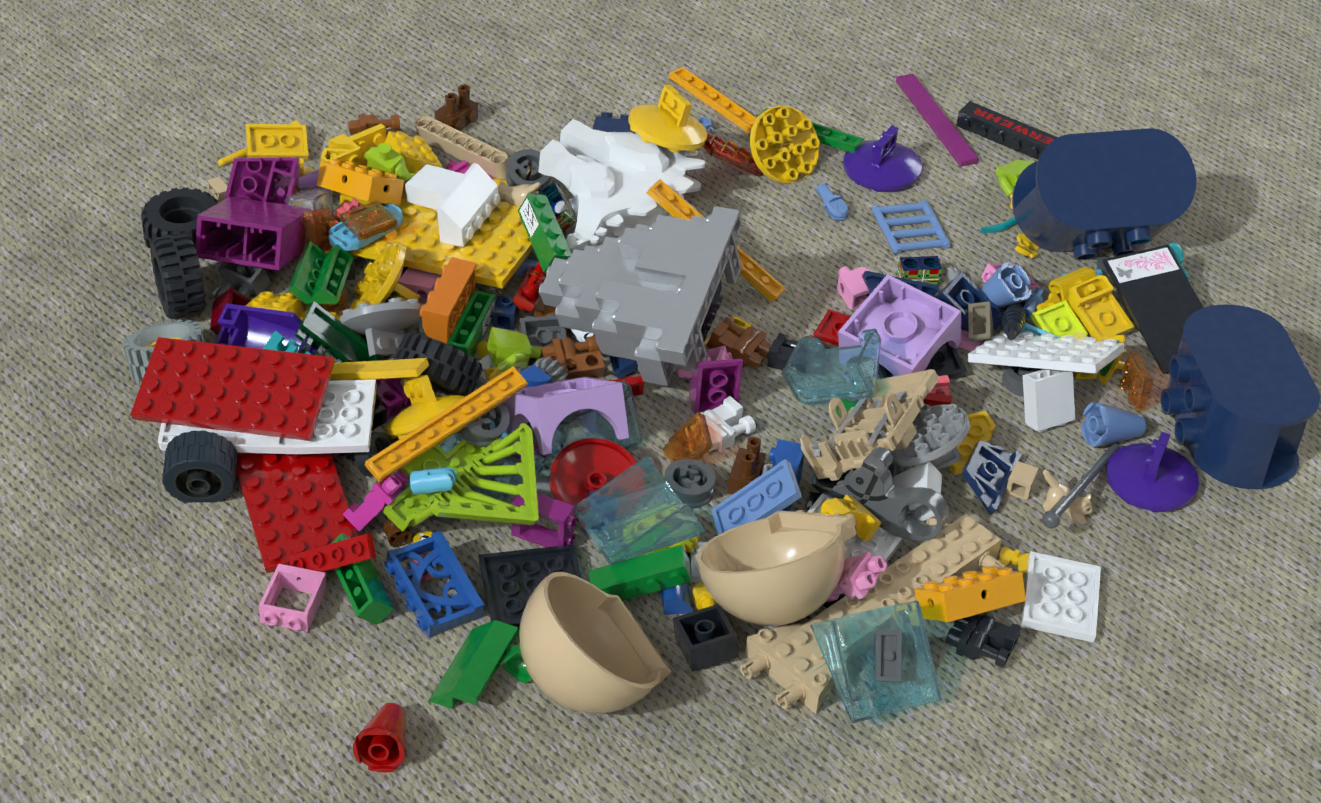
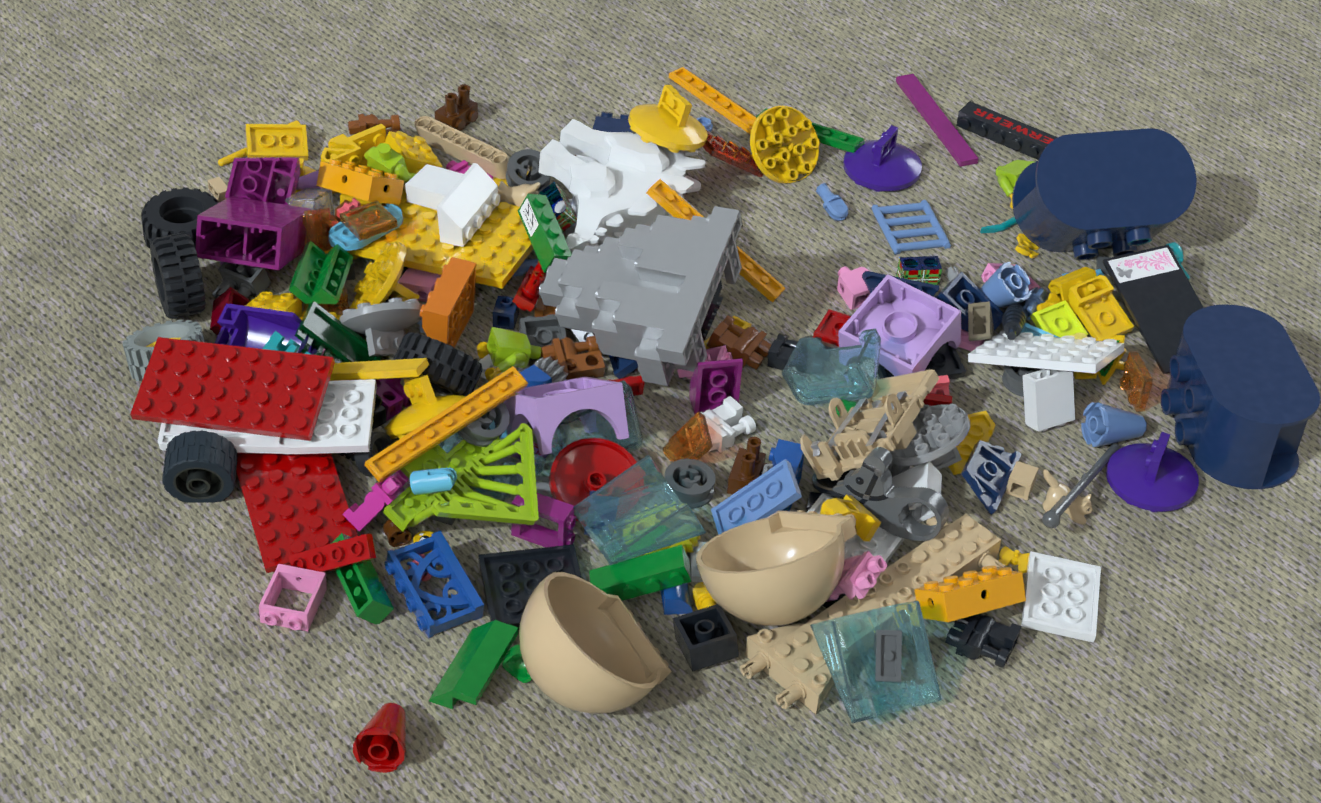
(473, 323): green brick -> none

